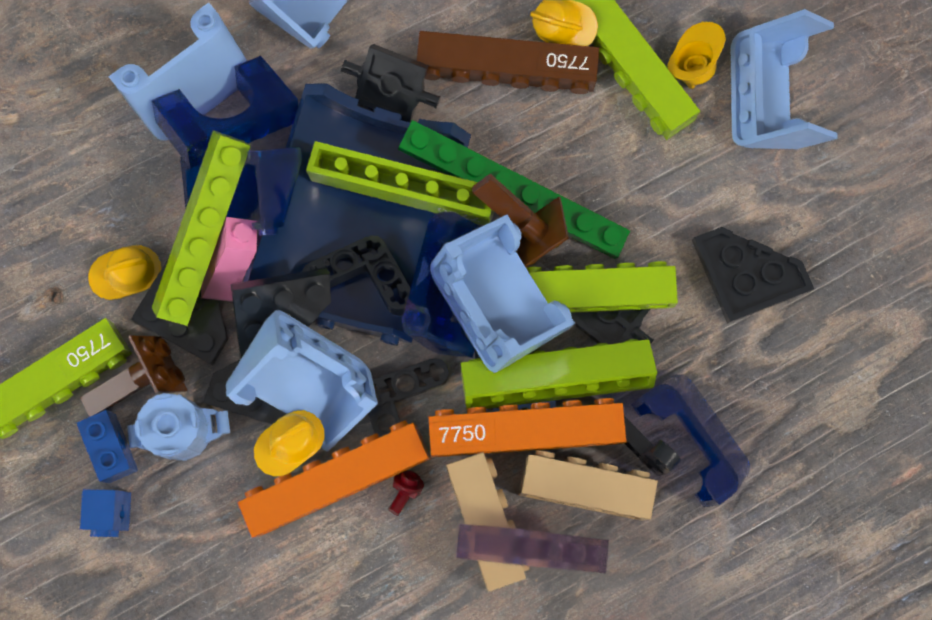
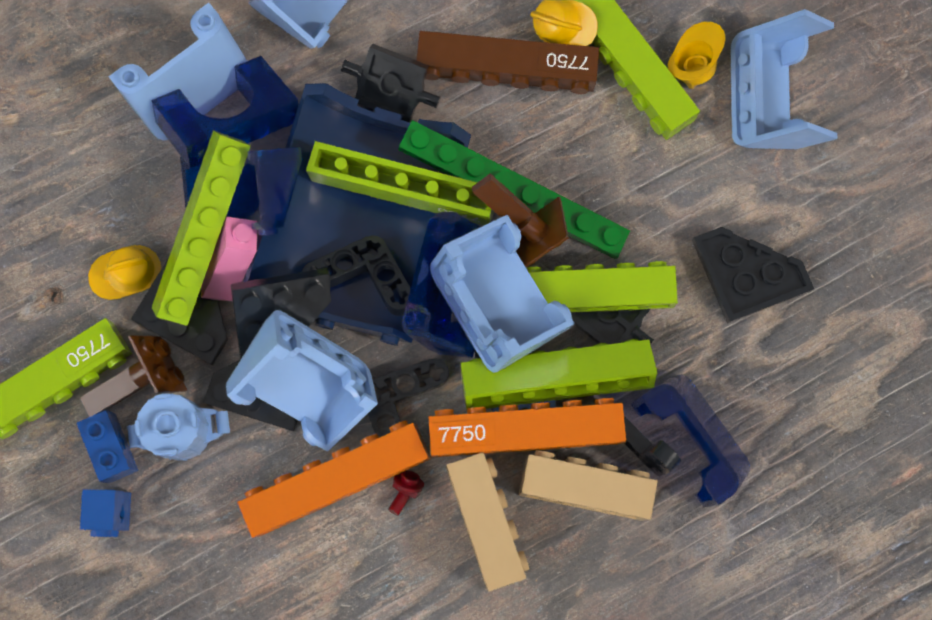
(288, 443): yellow piece -> none
(532, 548): clear purple arch -> none

